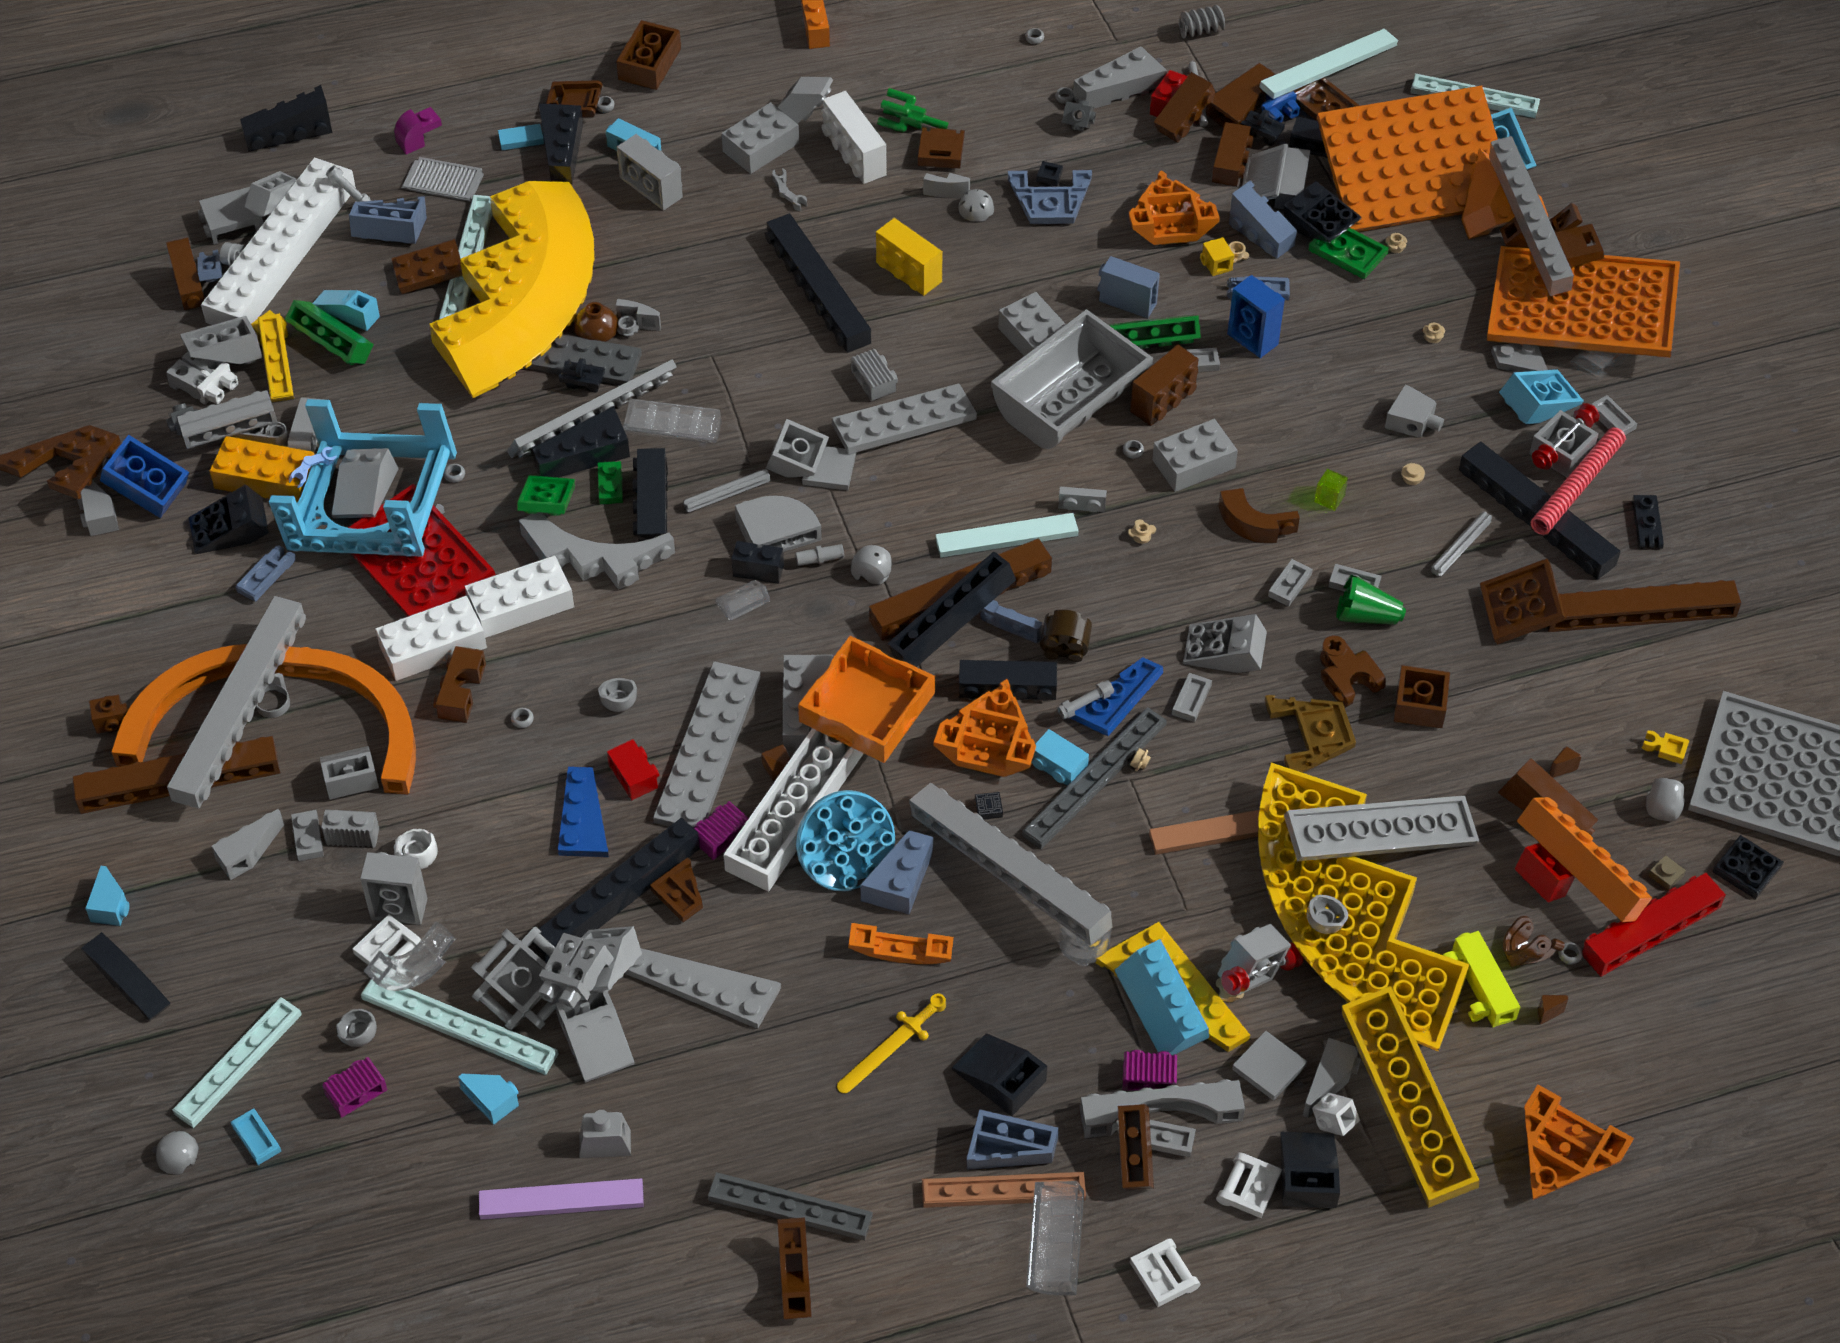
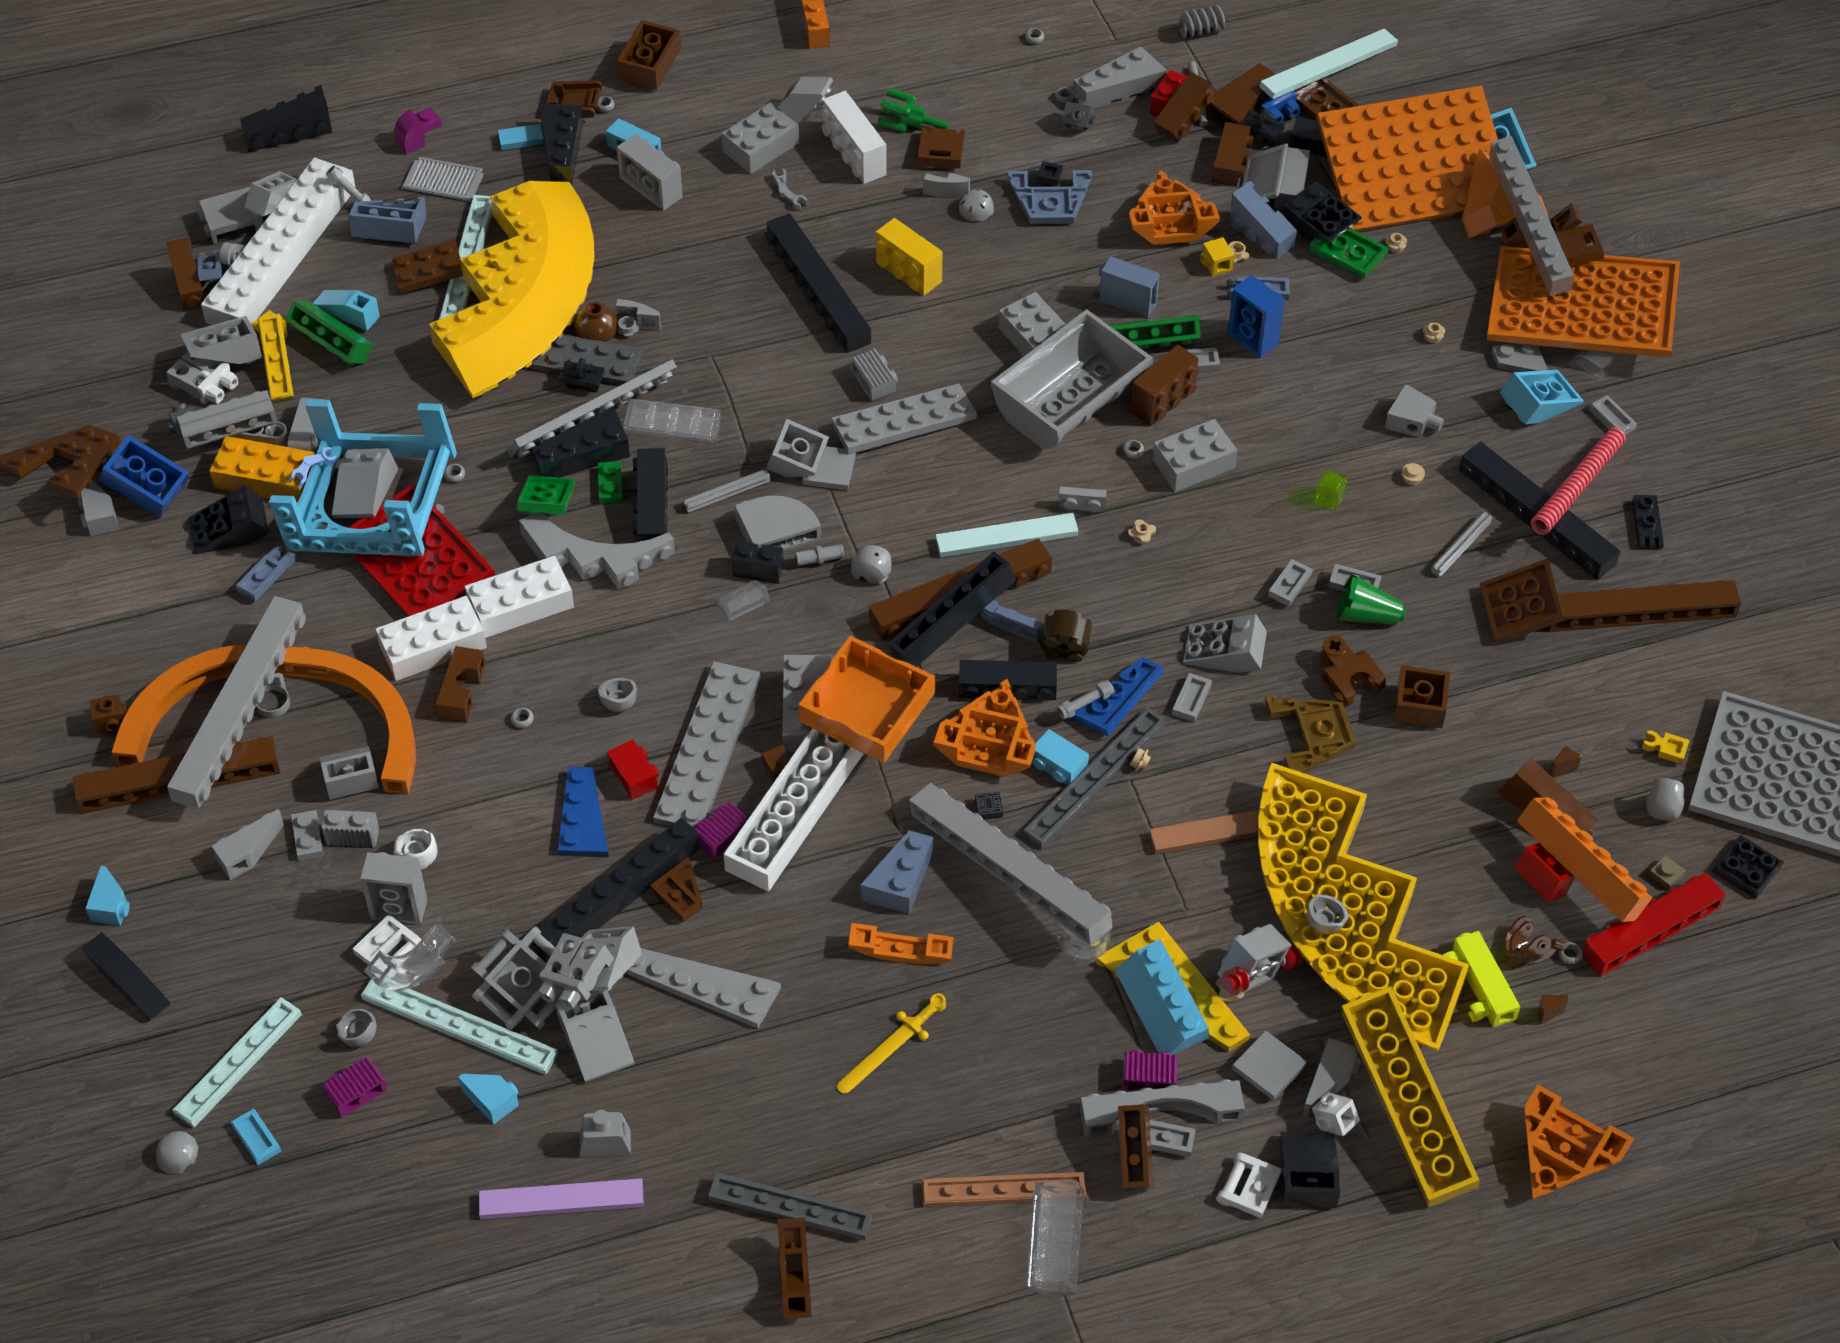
(844, 839): medium azure bracket -> none
(1002, 1072): black slope -> none
(1010, 1142): sand blue wedge -> none
(1157, 1276): white plate -> none
(1251, 523): reddish brown arch -> none
(1381, 828): light grey plate -> none
(1496, 99): light aqua tile -> none
(1565, 440): light grey brick -> none

